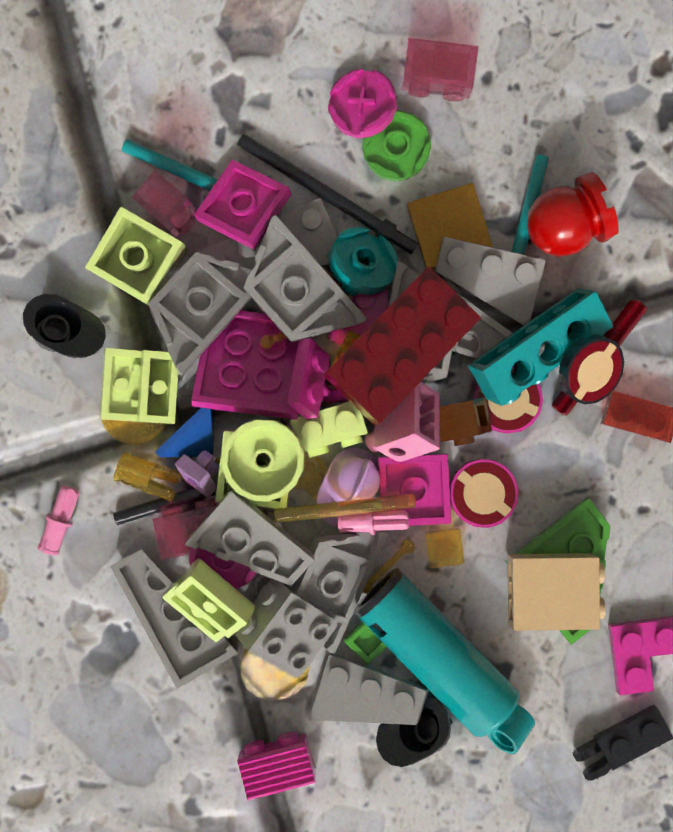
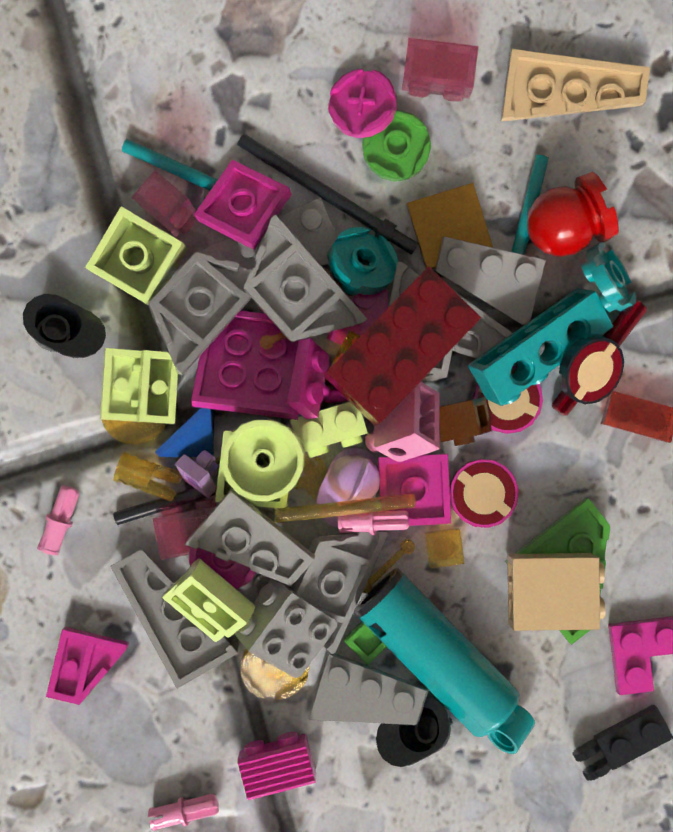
(81, 663): none -> dark pink wing
(184, 811): none -> bright pink axle
(564, 85): none -> tan wing
(609, 276): none -> teal plate

